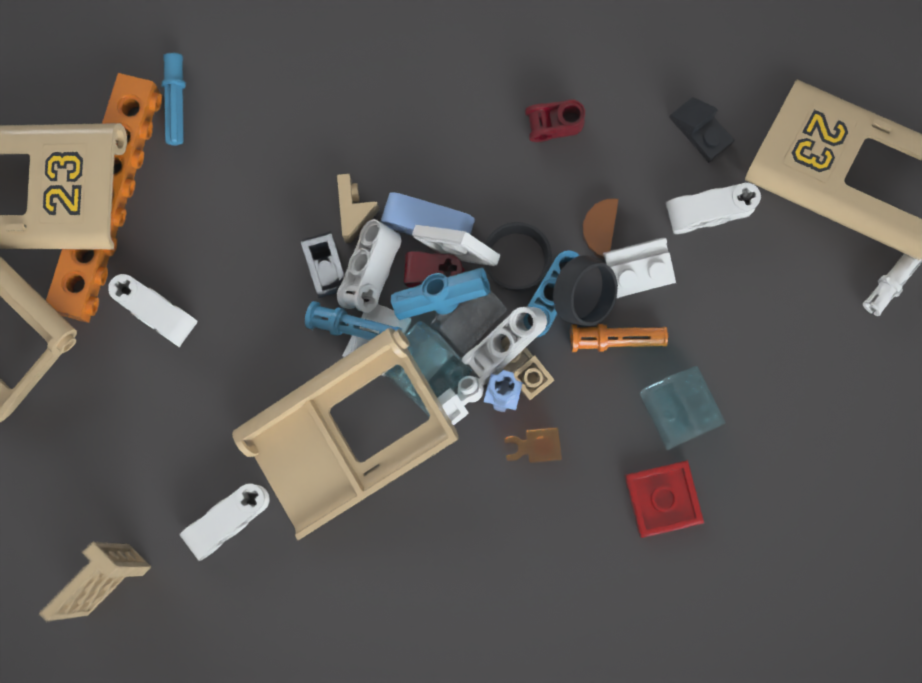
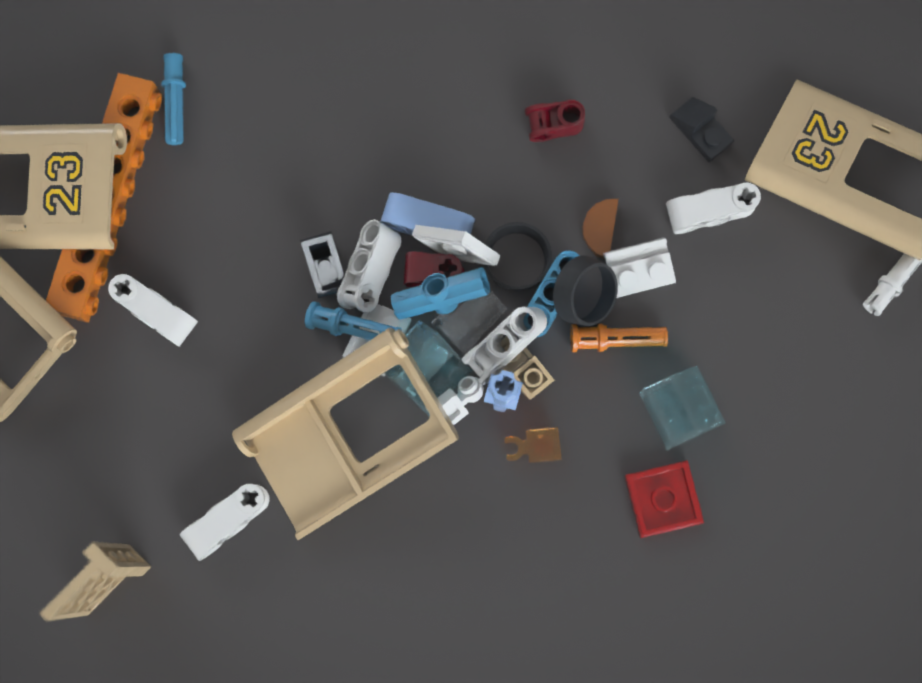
(353, 215): tan slope -> none

